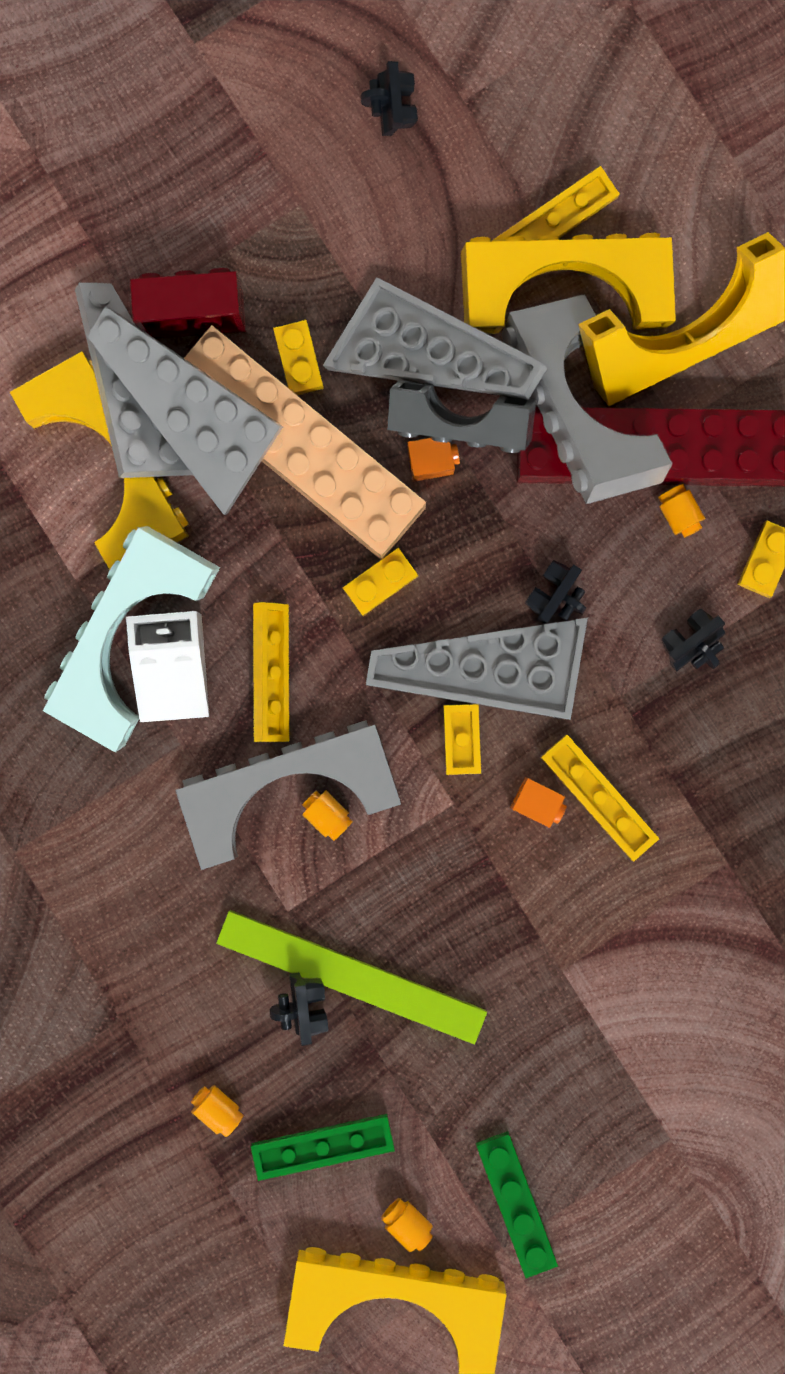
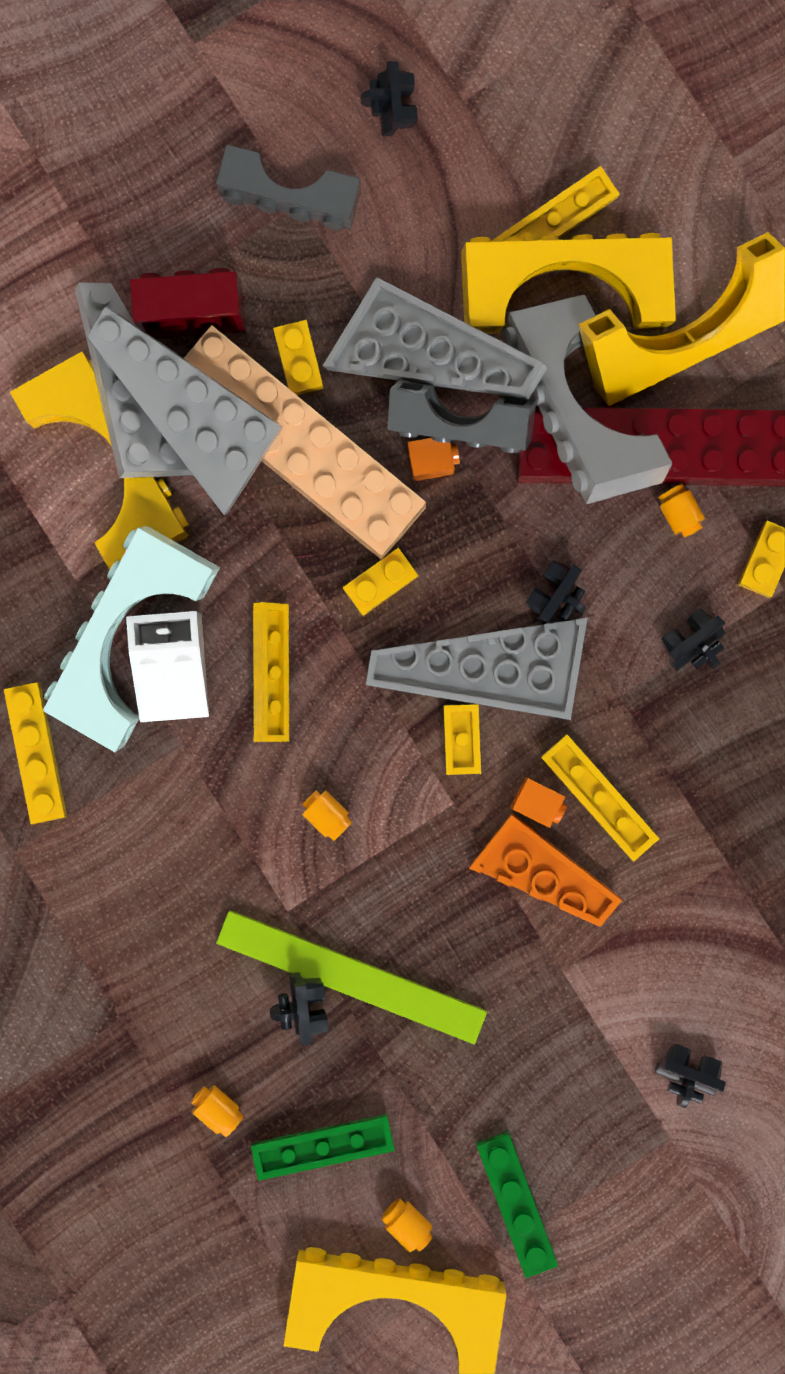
(35, 753): none -> yellow plate
(215, 804): light grey arch -> none
(328, 200): none -> dark grey arch
(536, 866): none -> orange wing
(704, 1079): none -> black hips

